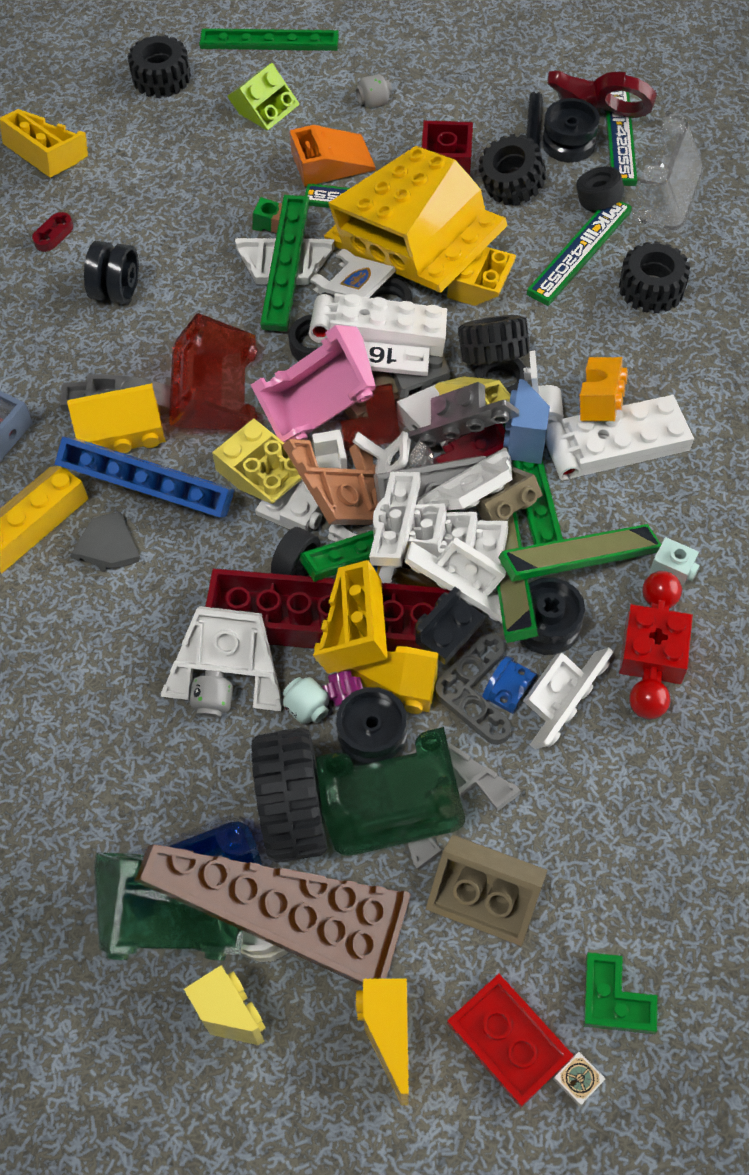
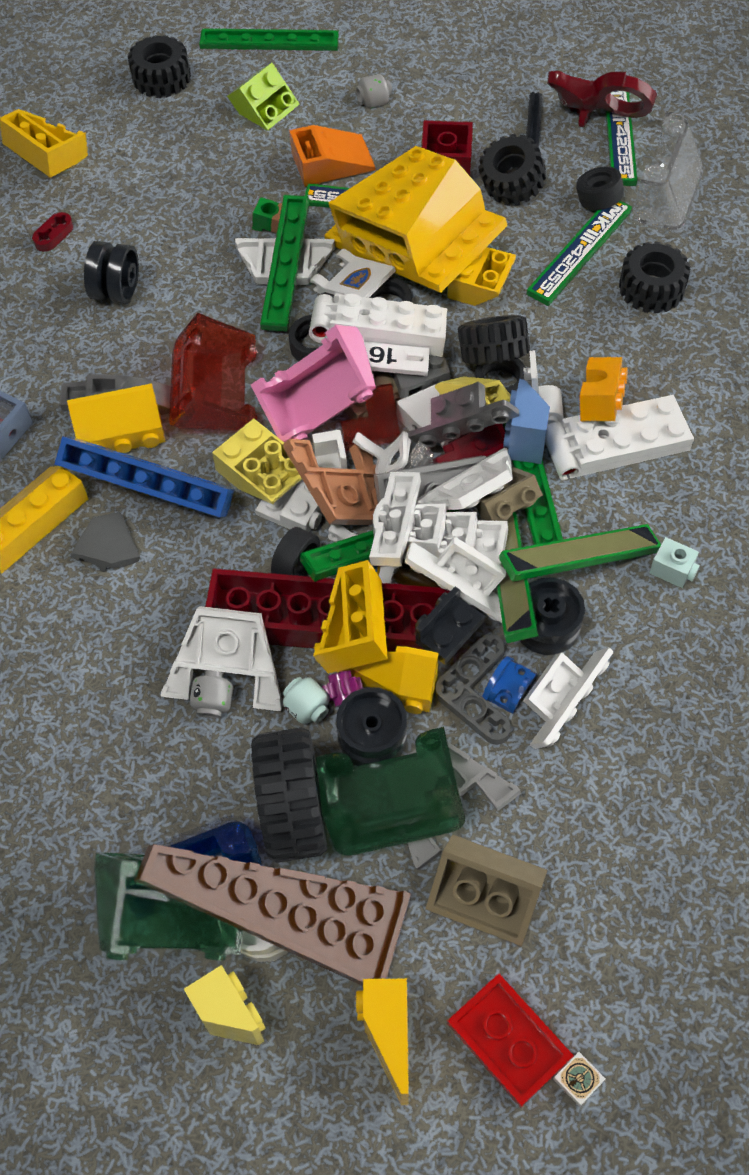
(570, 130): black wheel -> none
(608, 1005): green plate -> none
(656, 645): red brick -> none

